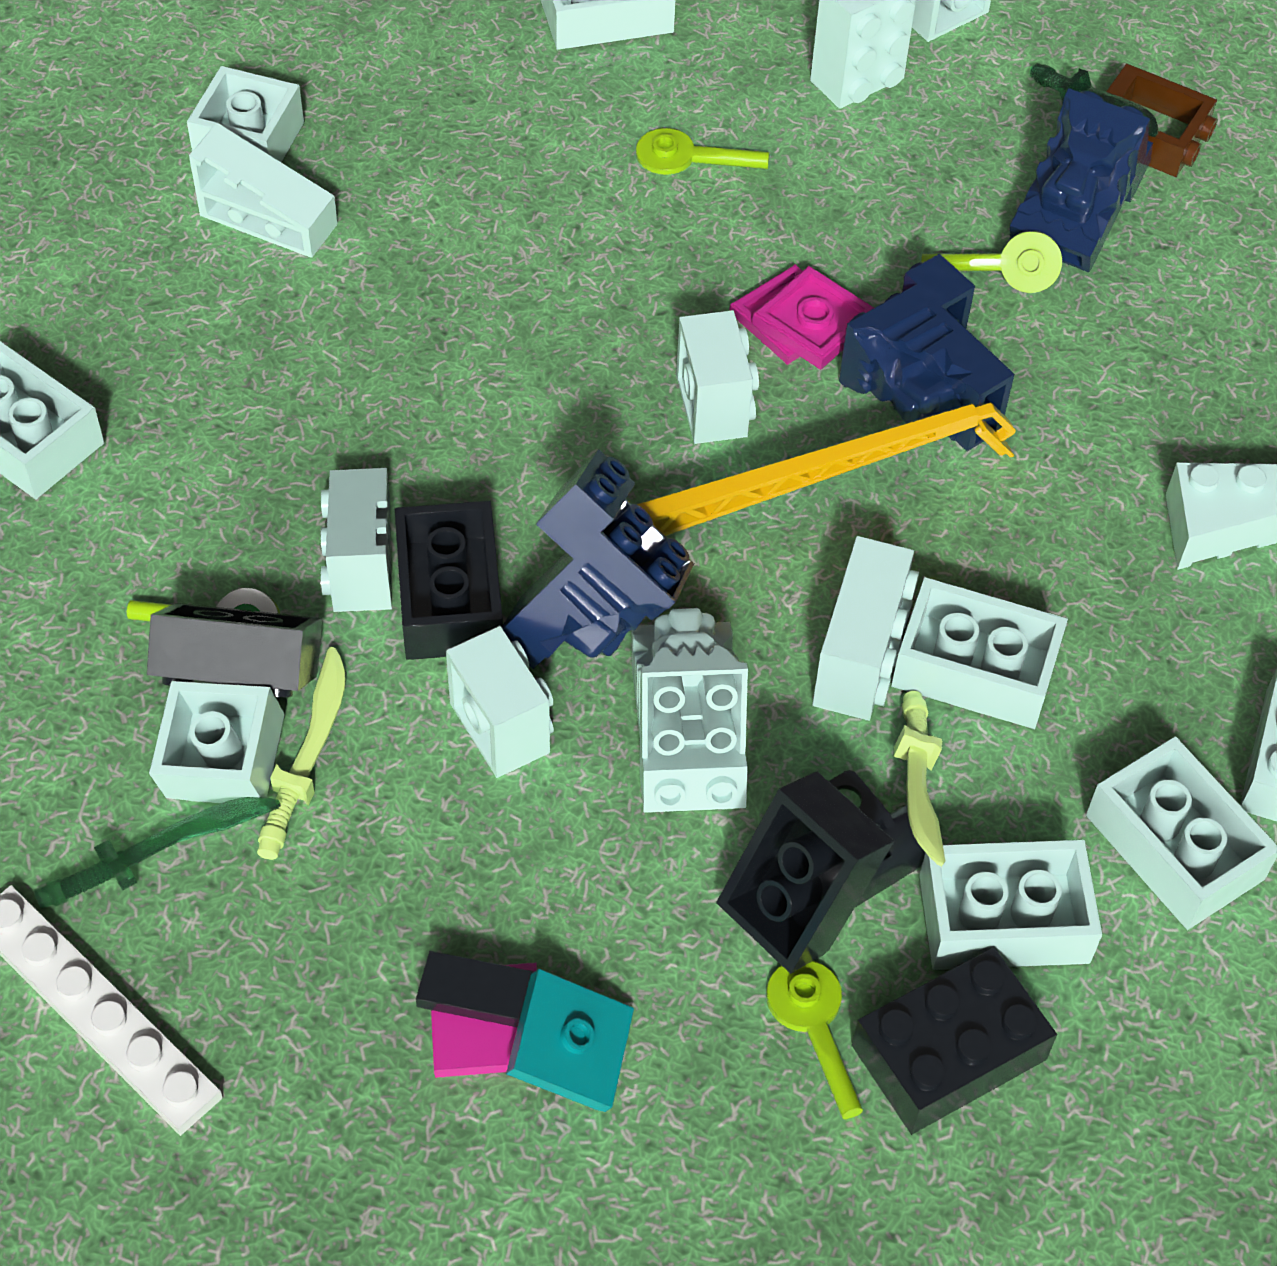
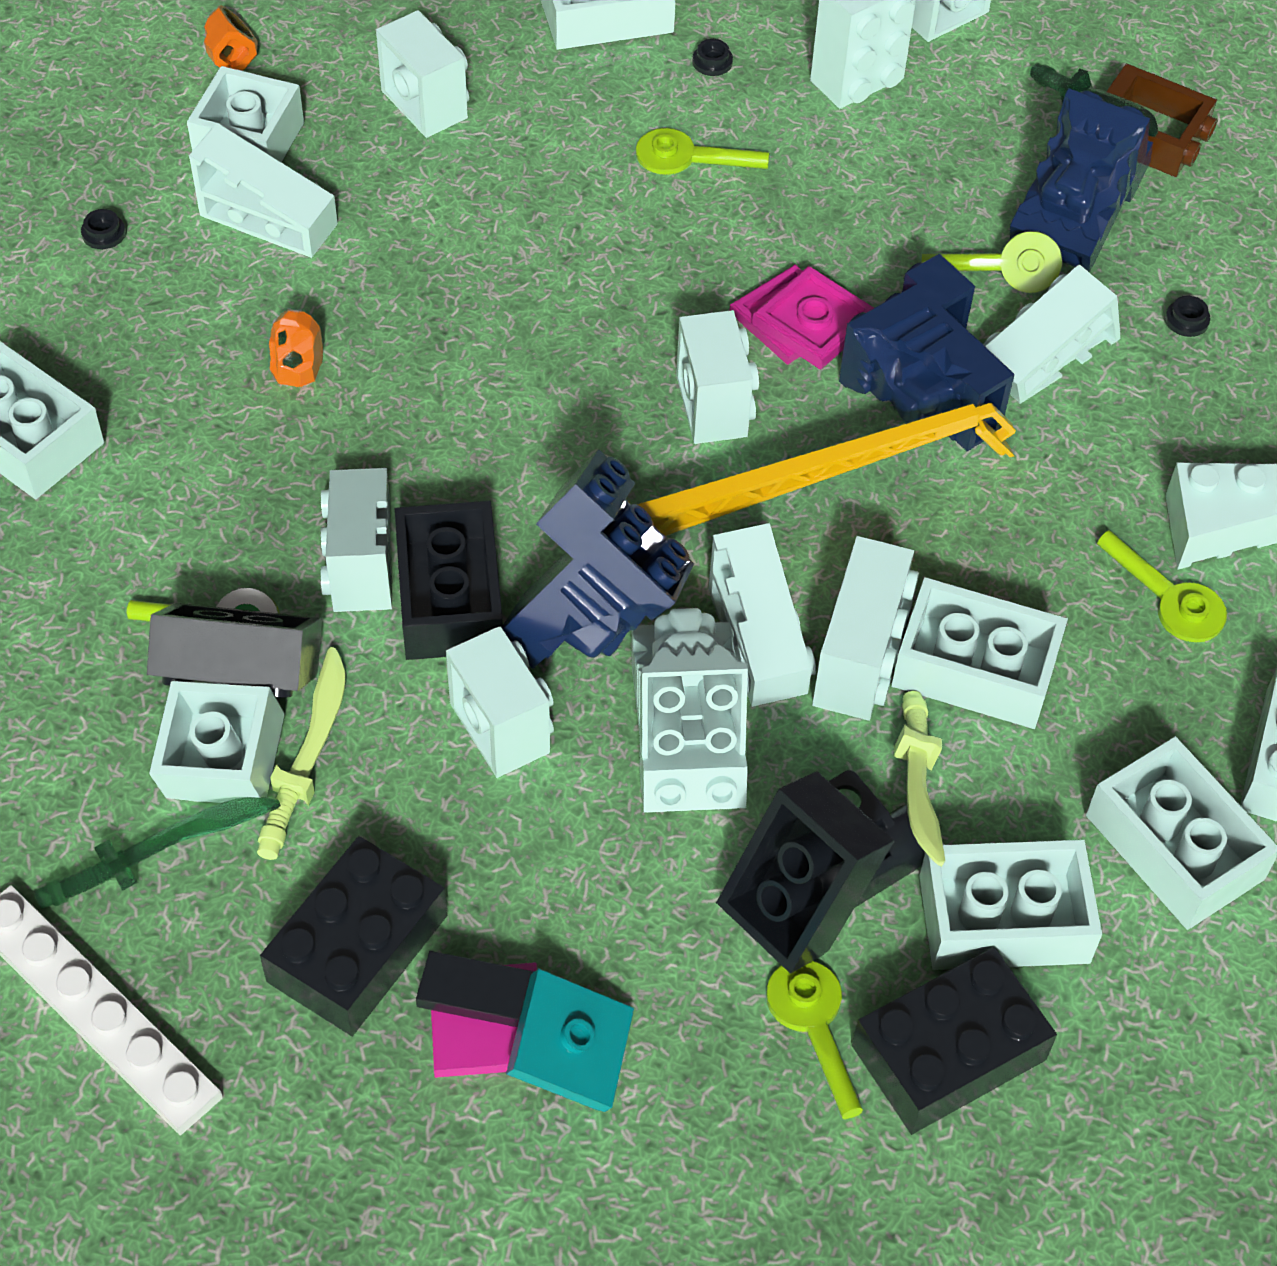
(102, 229): none -> black plate
(229, 40): none -> orange rock
(295, 348): none -> orange rock
(354, 935): none -> black brick
(422, 73): none -> light aqua brick
(712, 57): none -> black plate
(755, 599): none -> light aqua wedge
(1056, 330): none -> light aqua wedge
(1185, 609): none -> lime piece
(1188, 316): none -> black plate

